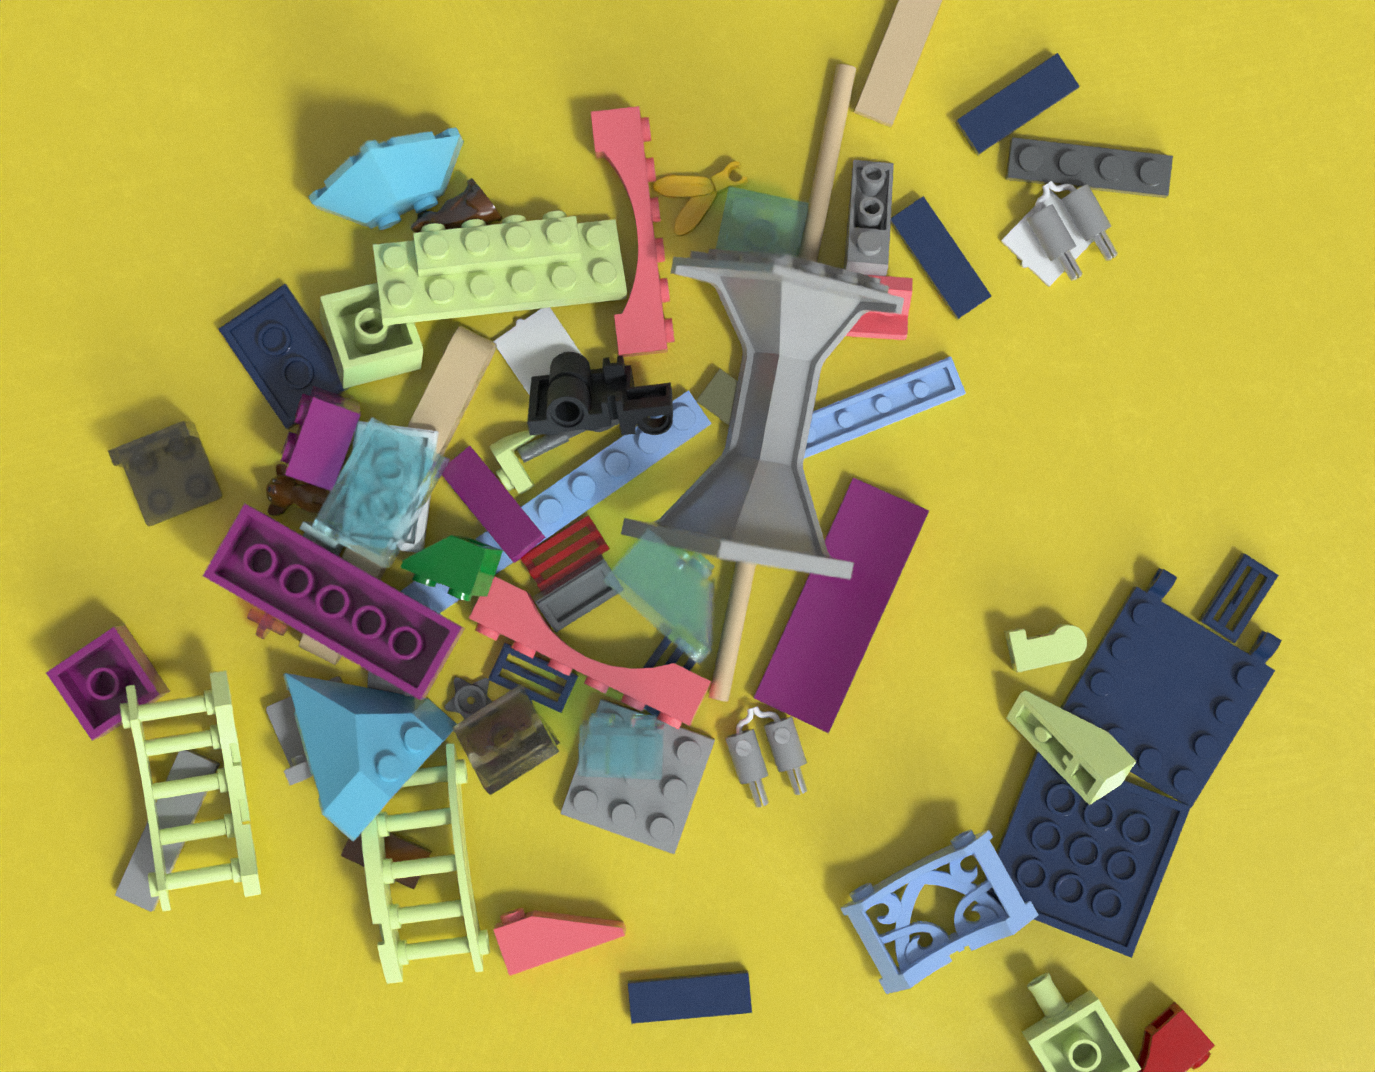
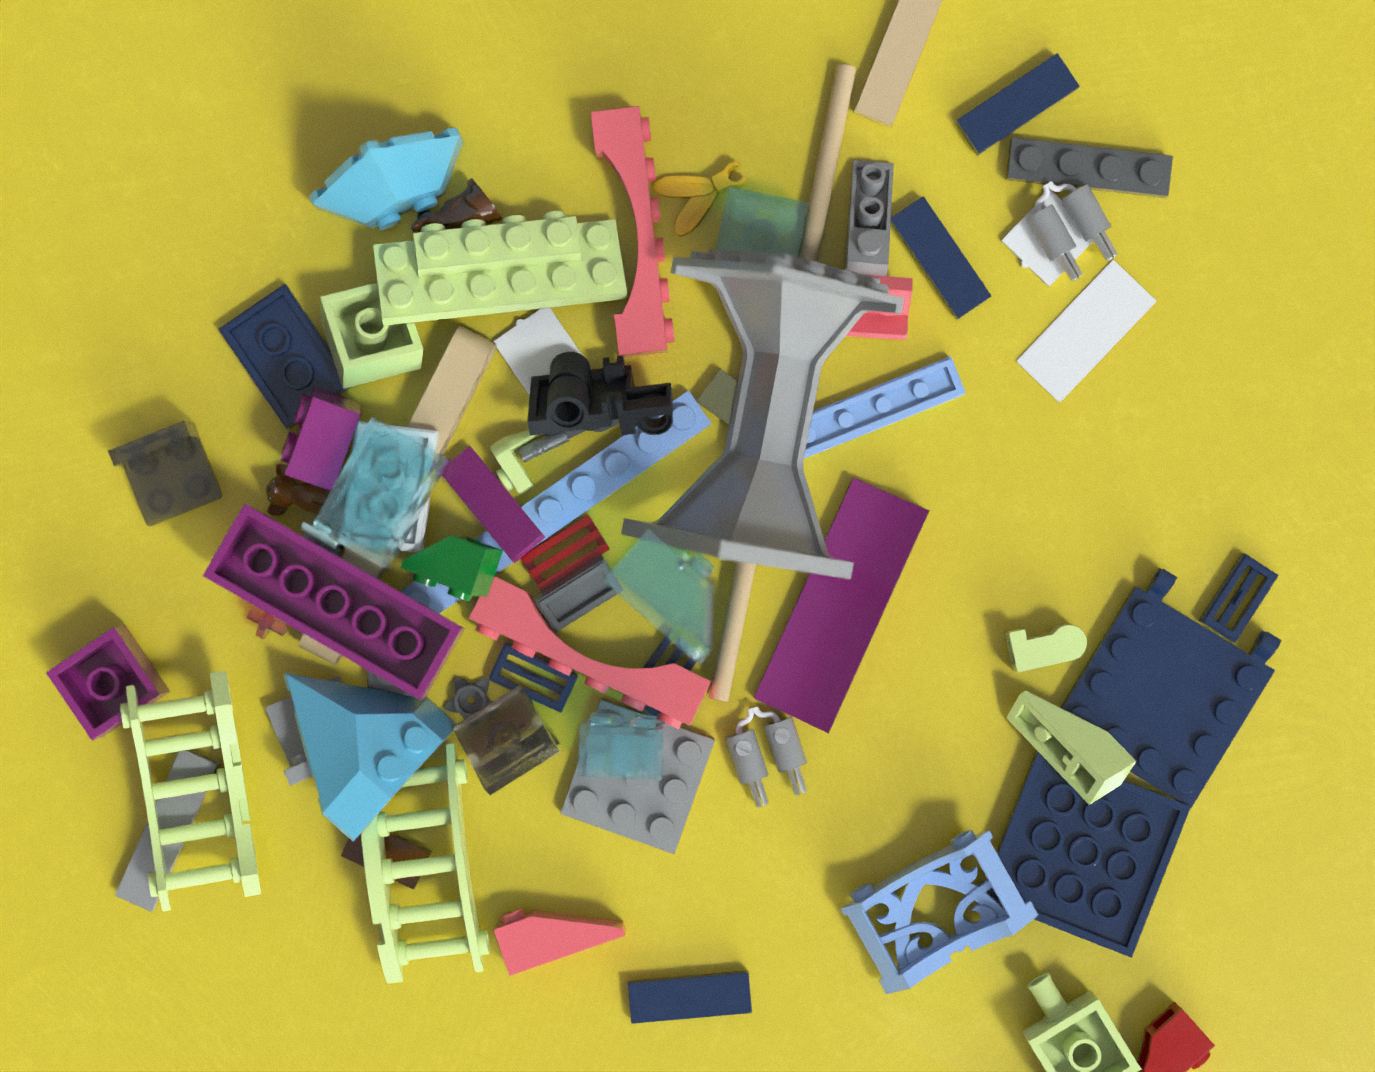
(1086, 331): none -> white sticker

